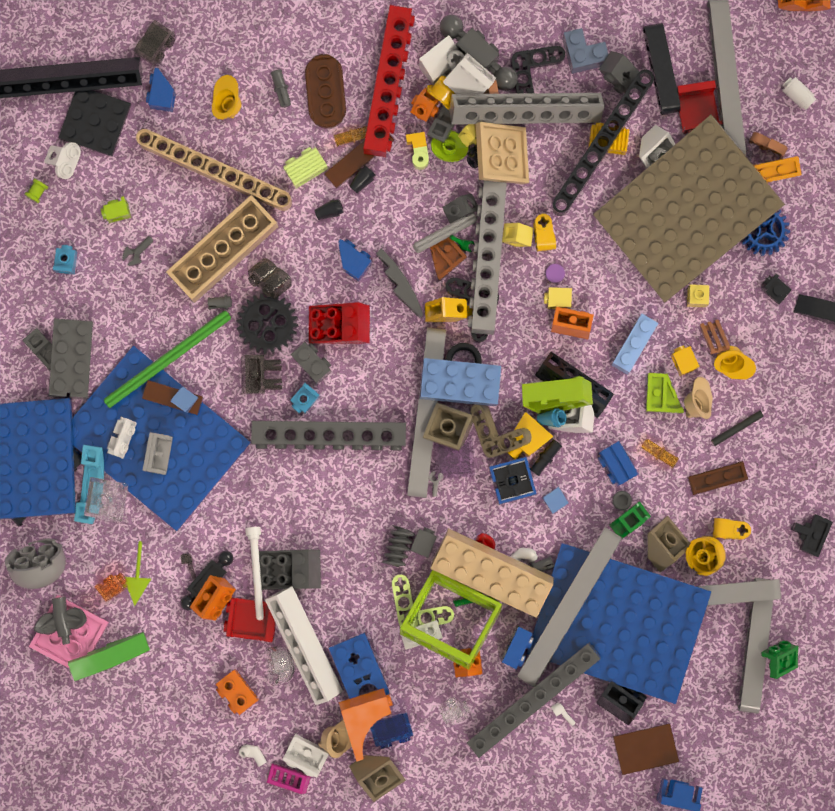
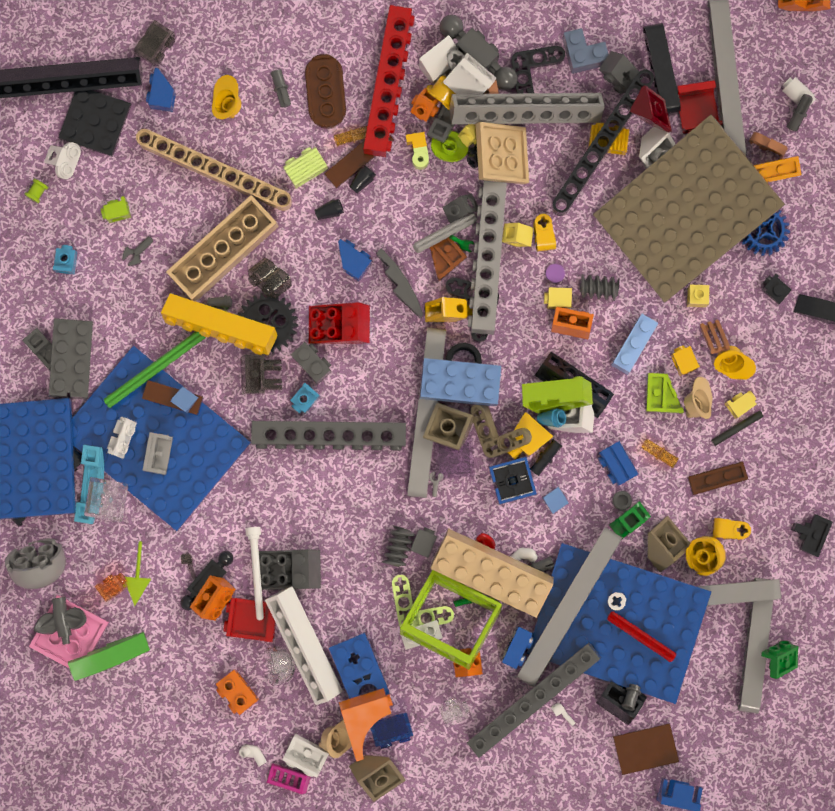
(219, 324): none -> yellow brick
(599, 287): none -> dark grey piece
(611, 599): none -> white bush
(631, 697): none -> dark grey pin
(641, 636): none -> red axle
(651, 109): none -> dark red slope
(741, 404): none -> light yellow brick
(800, 112): none -> dark grey axle

